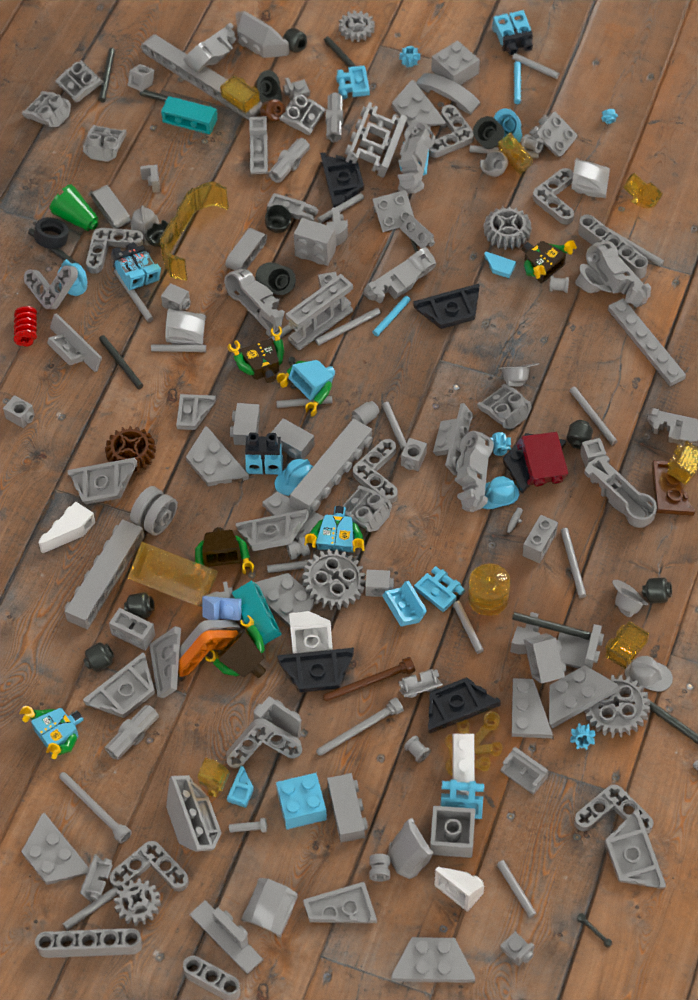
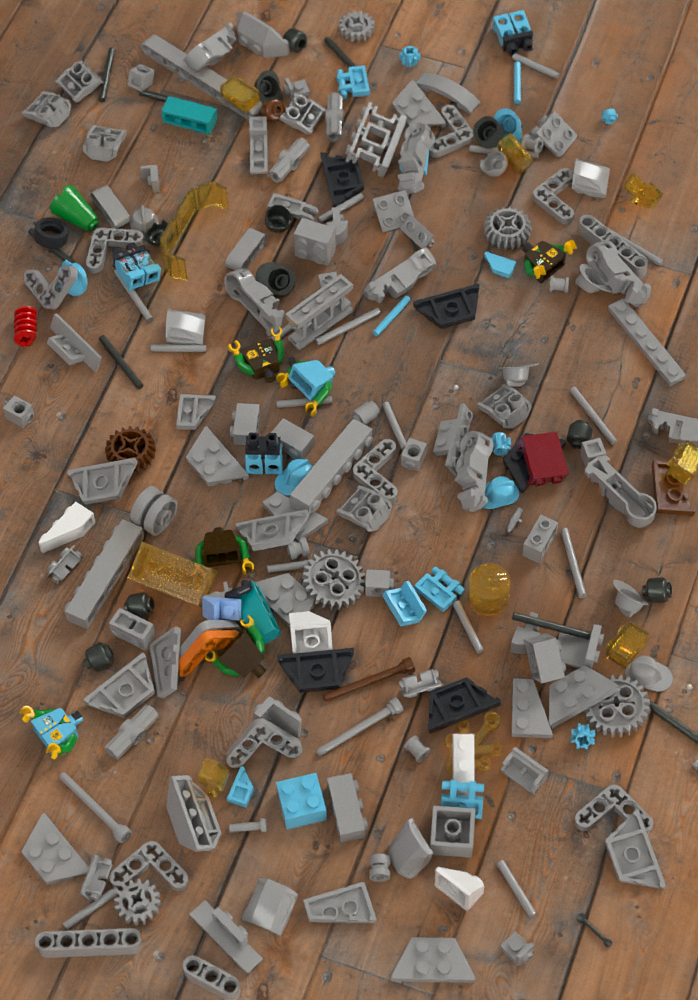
(58, 570): none -> light grey hinge
(175, 298): light grey brick -> none
(244, 589): none -> black arm
(336, 532): torso -> none
(456, 63): light grey brick -> none

